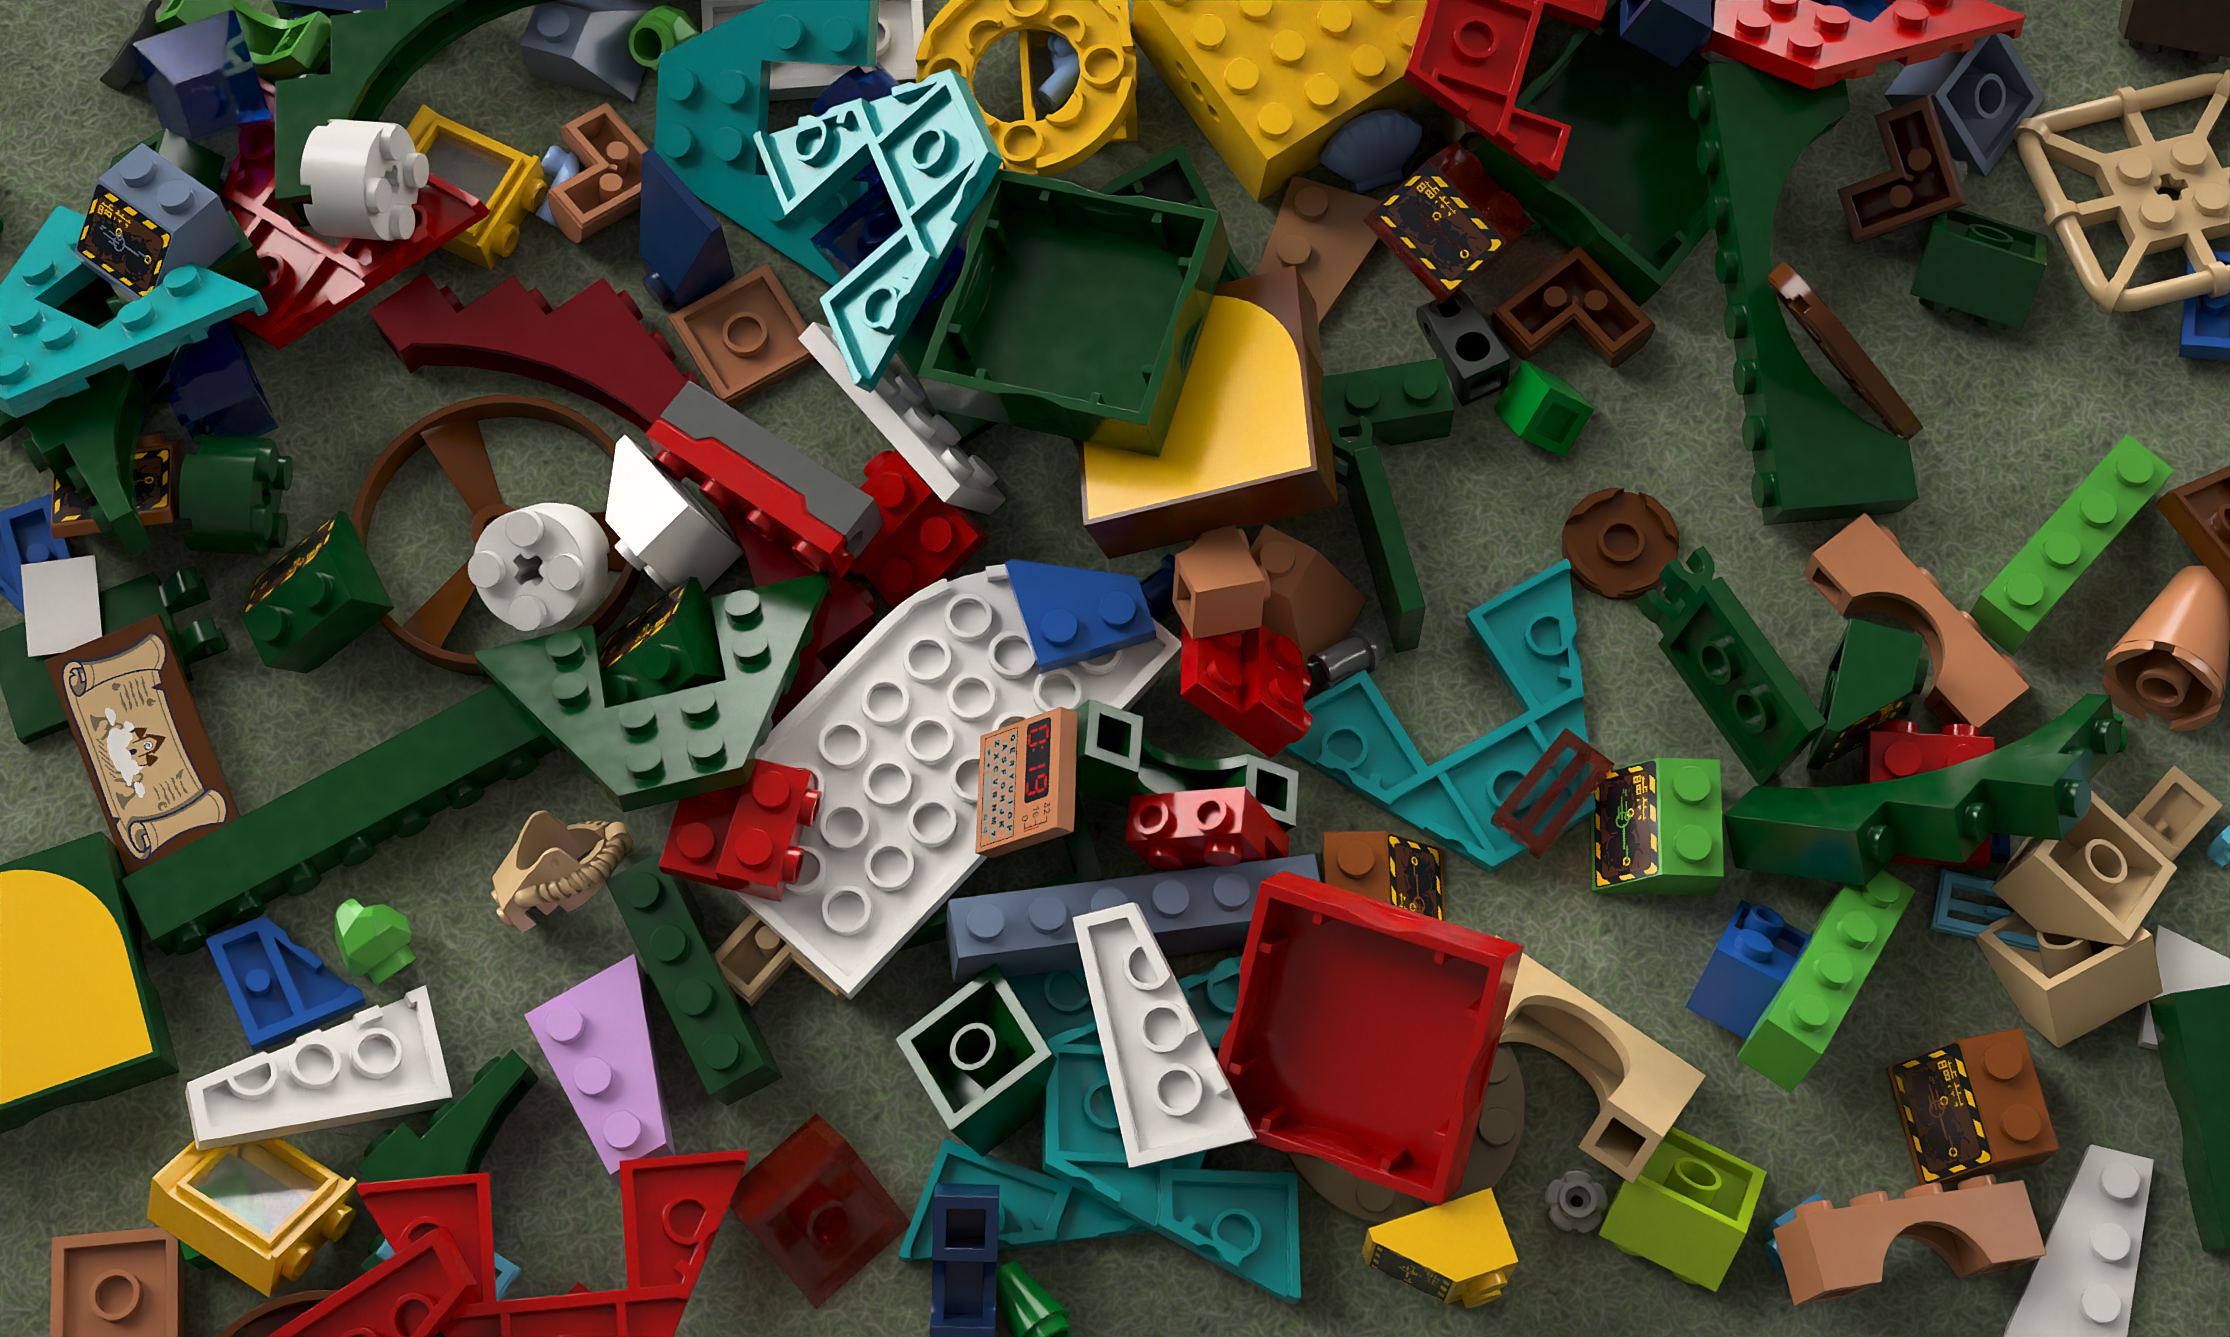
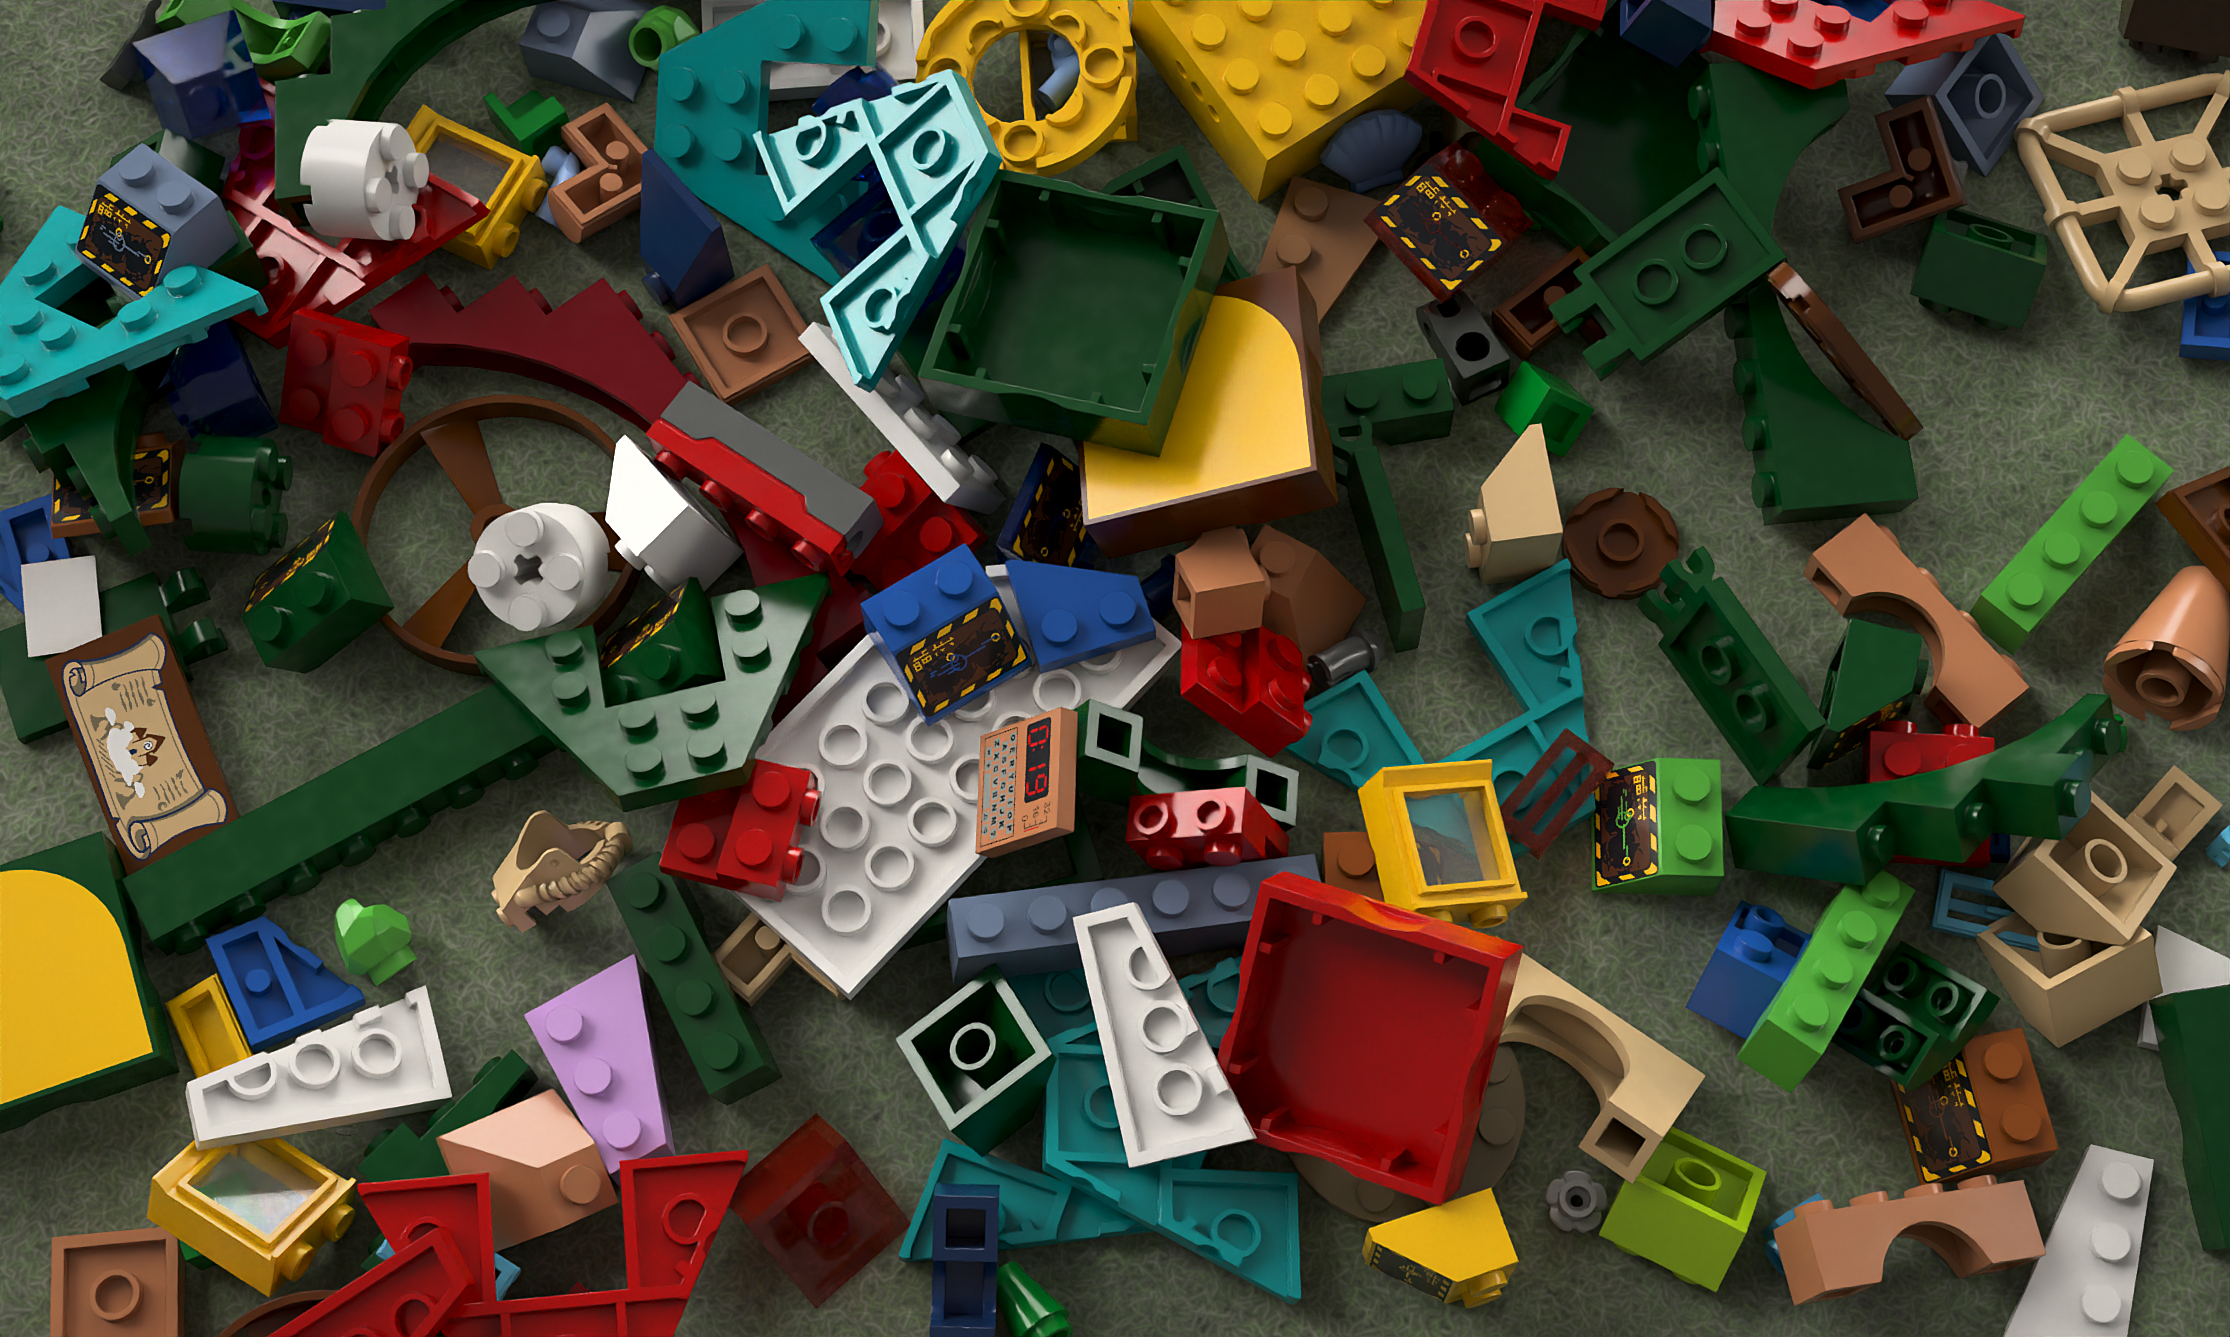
(209, 1027): none -> yellow tile
(345, 381): none -> red plate
(528, 123): none -> green panel
(538, 1165): none -> nougat slope
(945, 634): none -> slope
(1048, 516): none -> slope
(1442, 842): none -> yellow window
(1516, 515): none -> tan slope
(1669, 274): none -> dark green tile
(1913, 1017): none -> dark green slope

